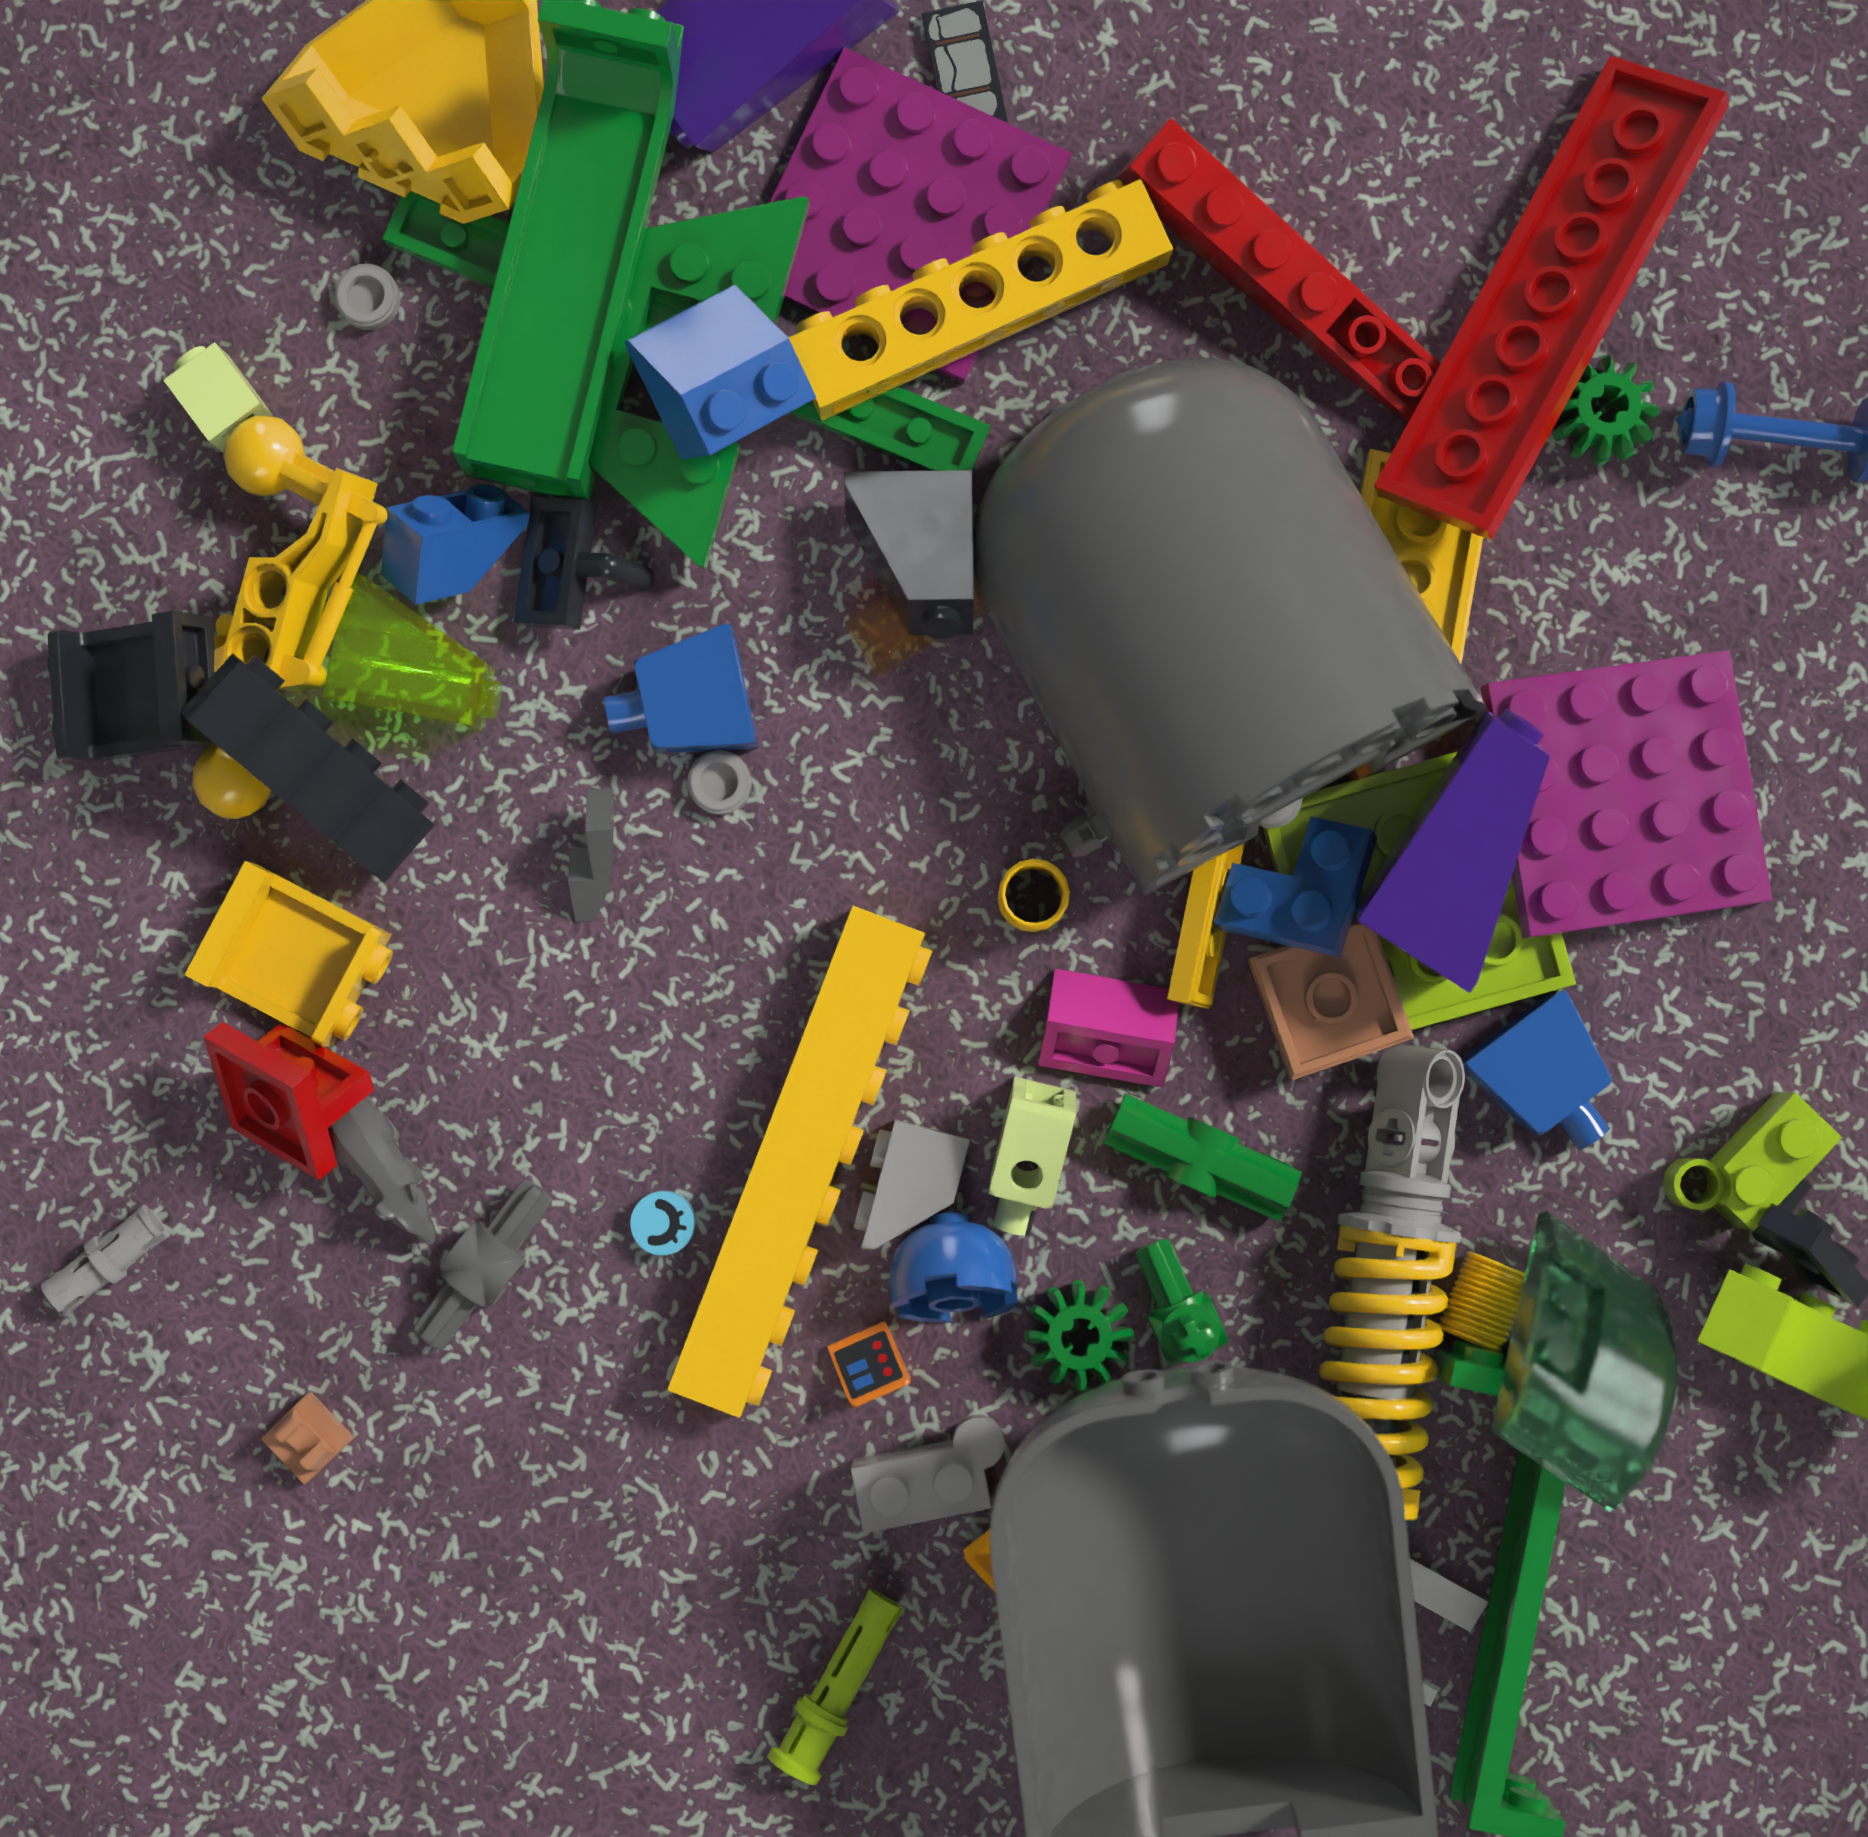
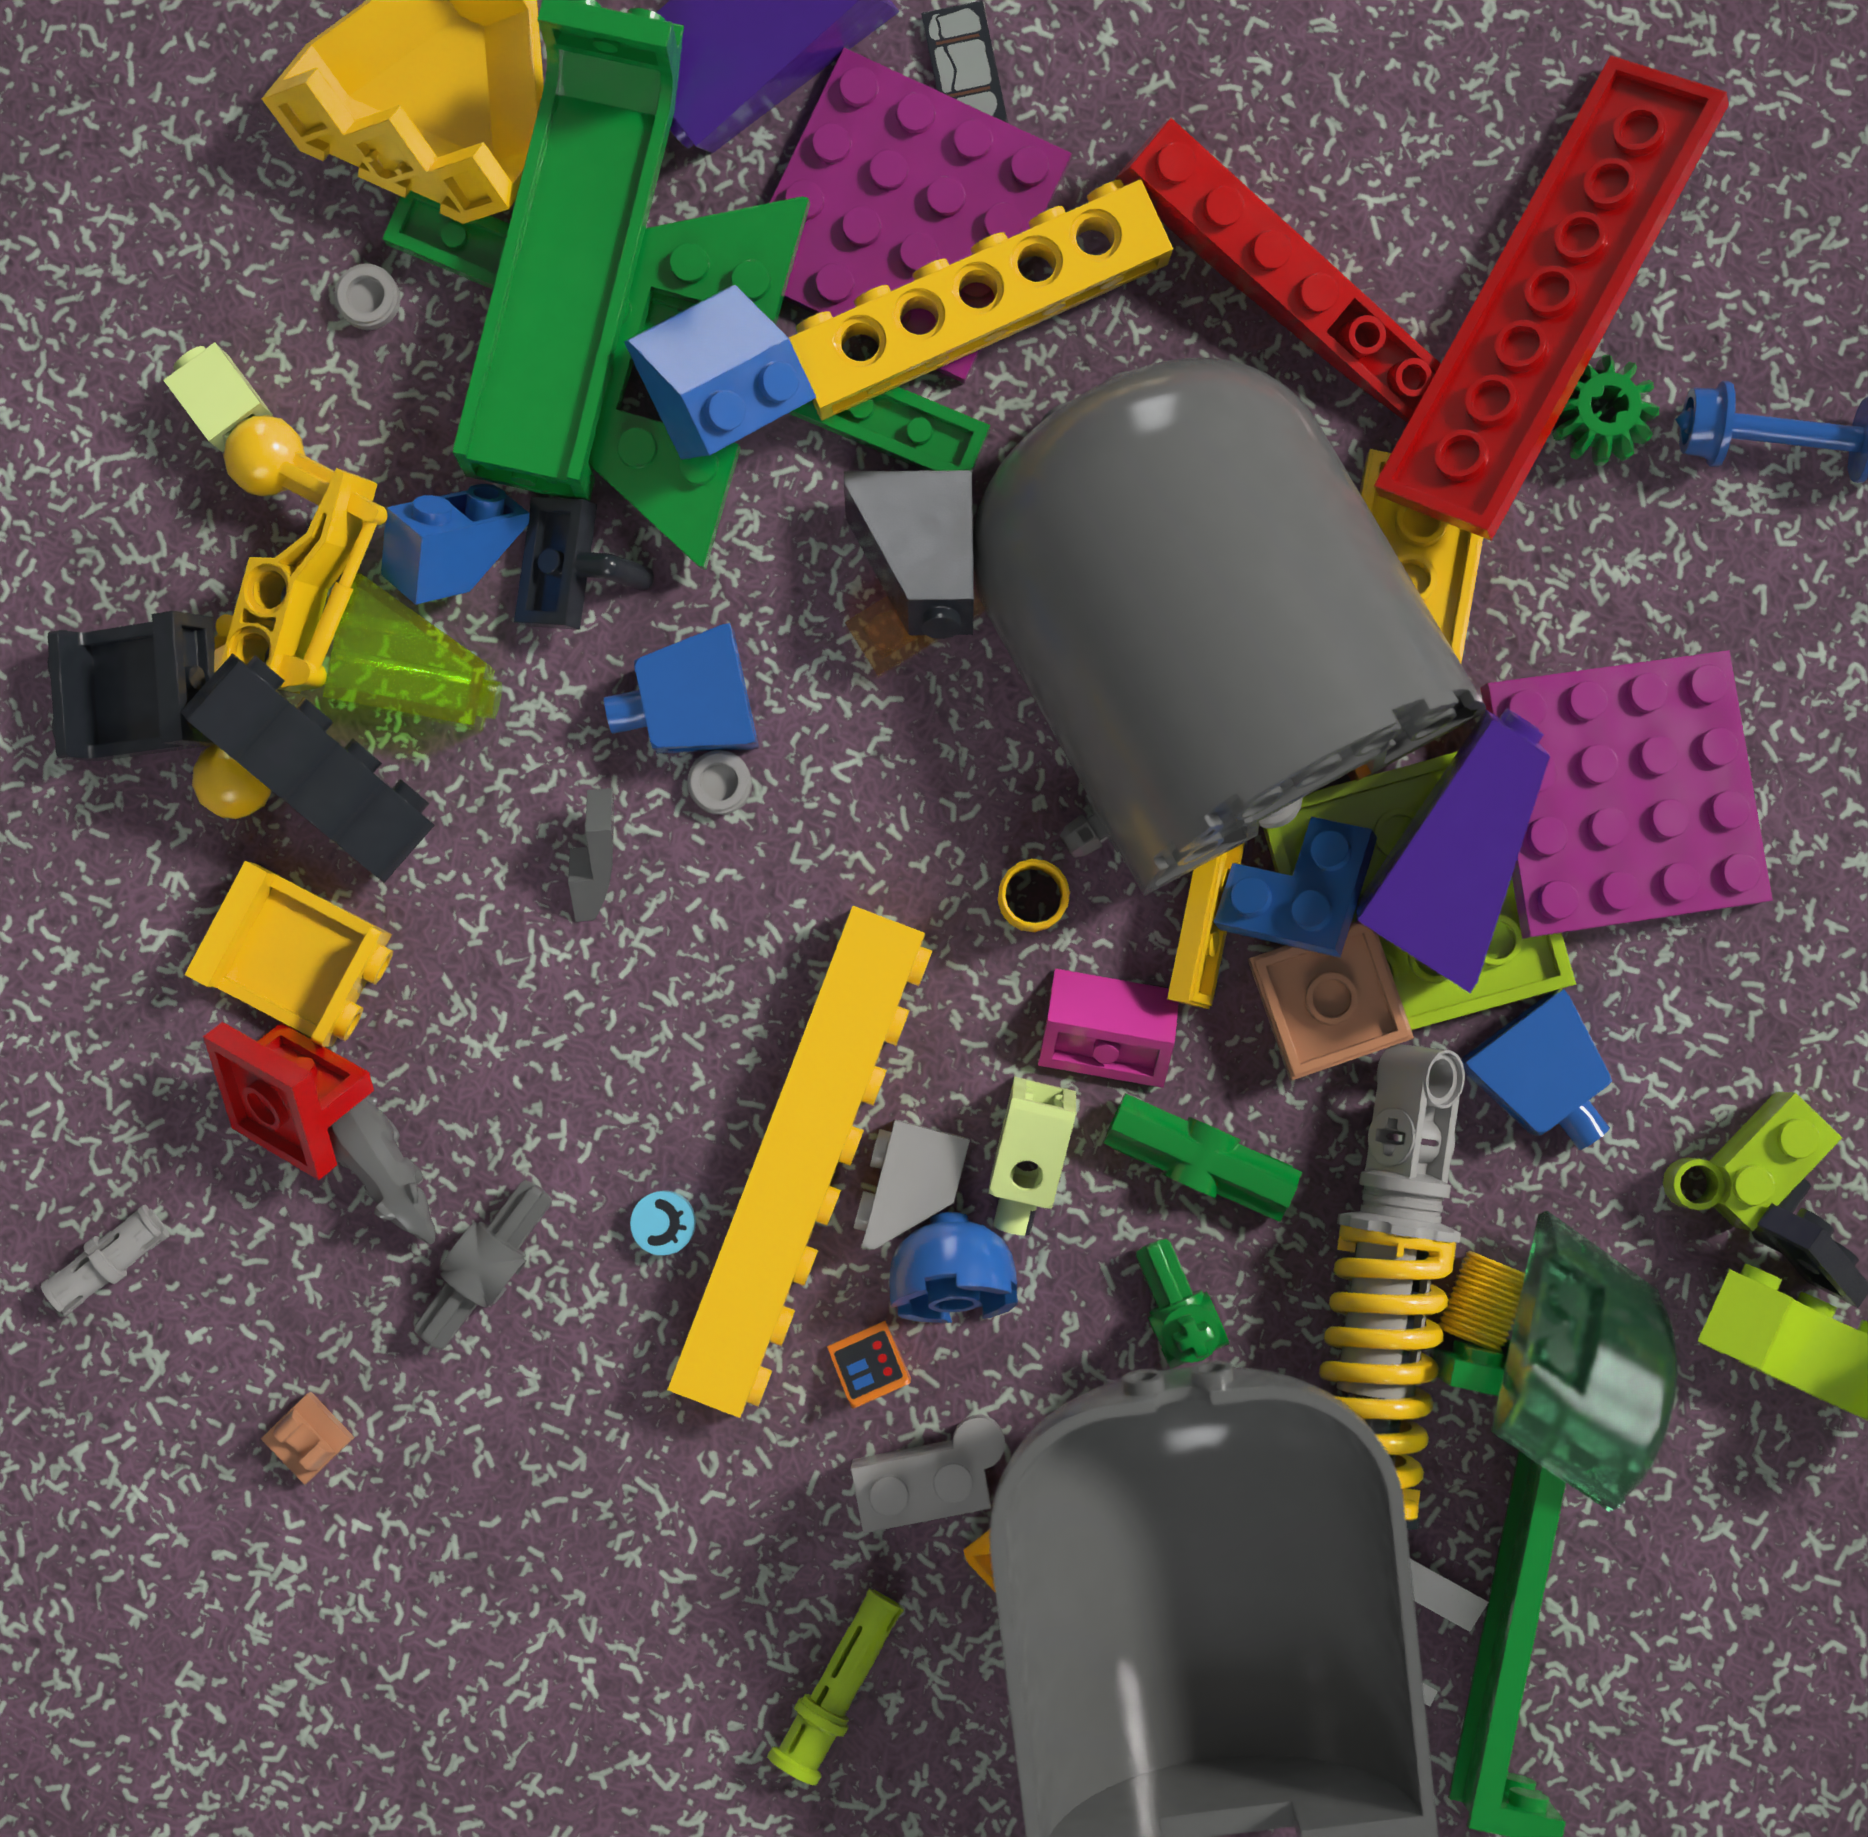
(1094, 1348): green gear -> none

